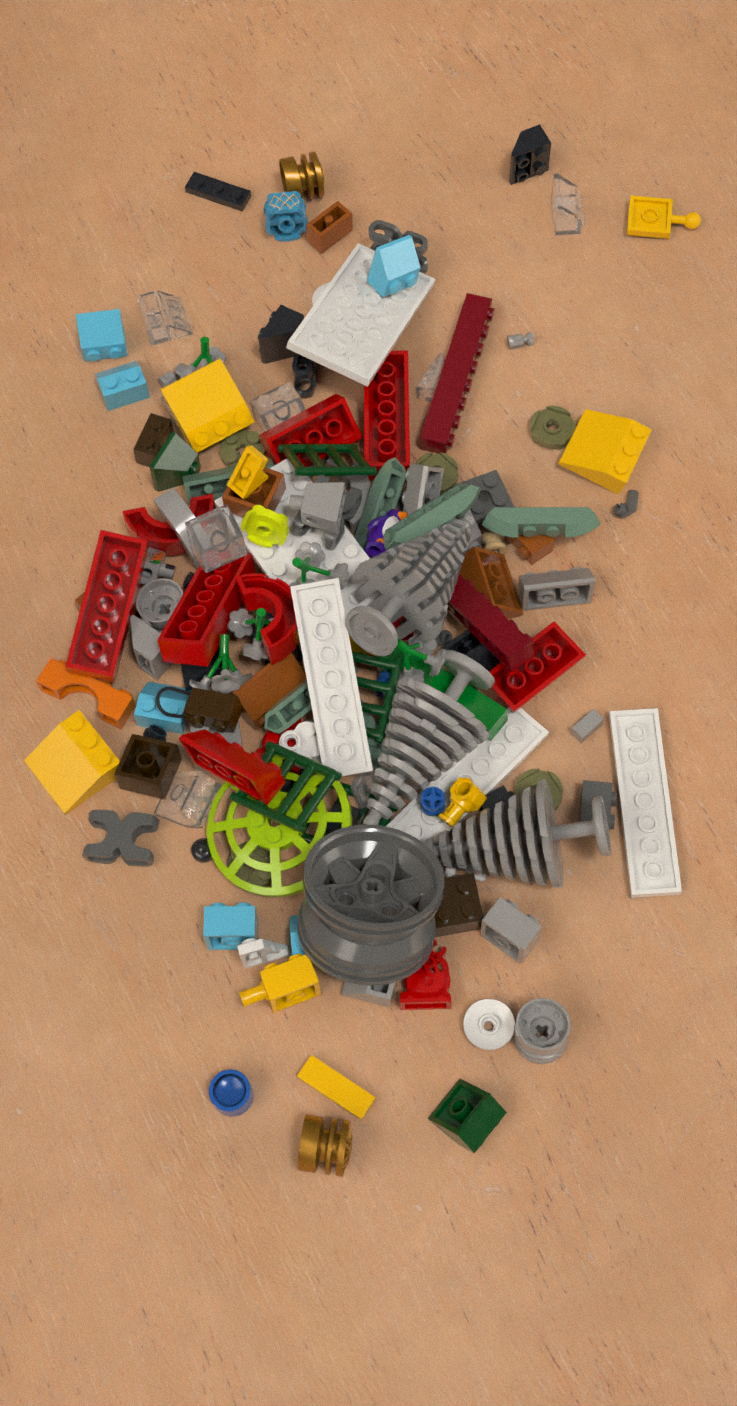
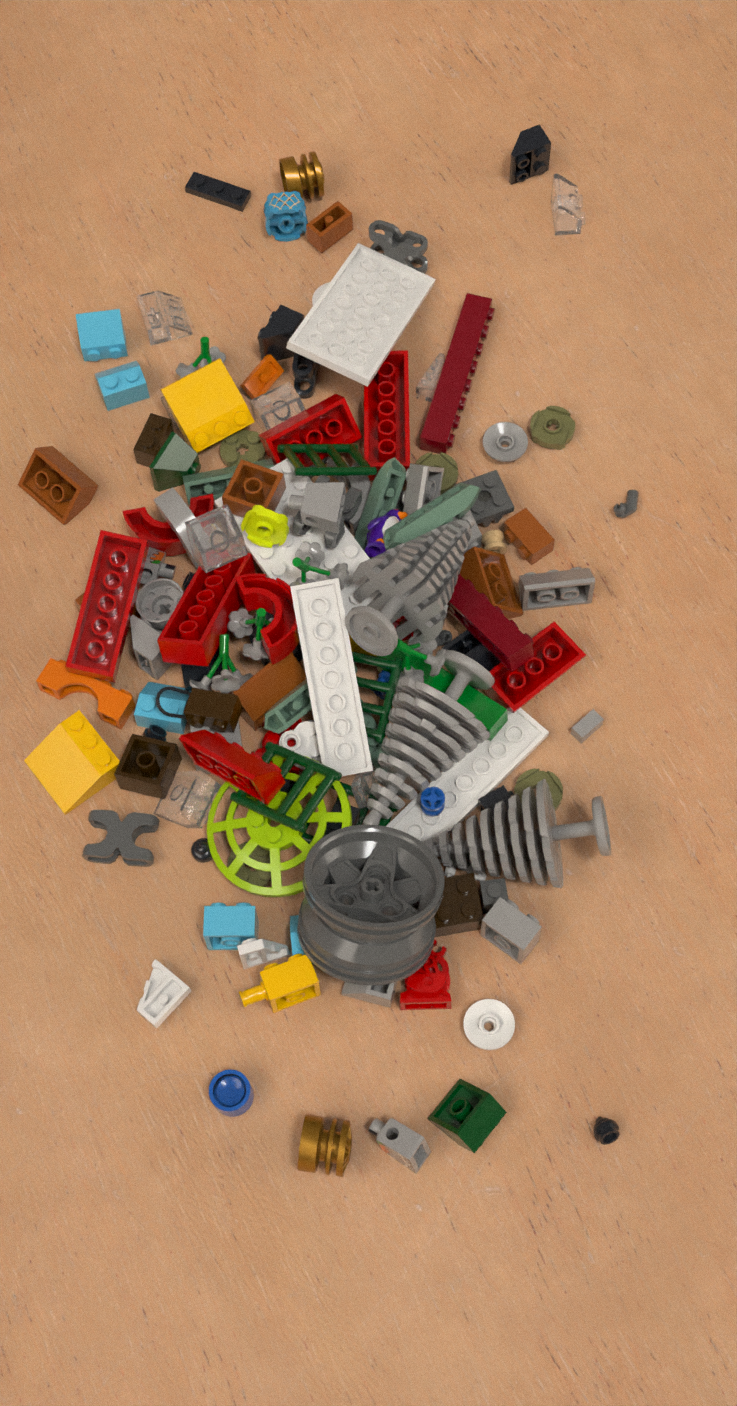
(57, 484): none -> dark orange slope
(161, 995): none -> white wing
(168, 378): light grey piece -> none
(248, 472): yellow slope -> none
(262, 377): none -> orange plate
(336, 1087): yellow tile -> none
(394, 266): medium azure slope -> none
(401, 1143): none -> light grey torso
(464, 798): yellow connector -> none
(491, 891): none -> dark grey brick
(507, 434): none -> light grey dish
(518, 340): light grey piece -> none
(541, 521): sand green brick -> none
(542, 1017): light grey wheel -> none
(593, 789): dark grey brick -> none
(605, 448): yellow slope -> none
(605, 1130): none -> black plate
(644, 803): white plate -> none
(654, 217): yellow plate -> none

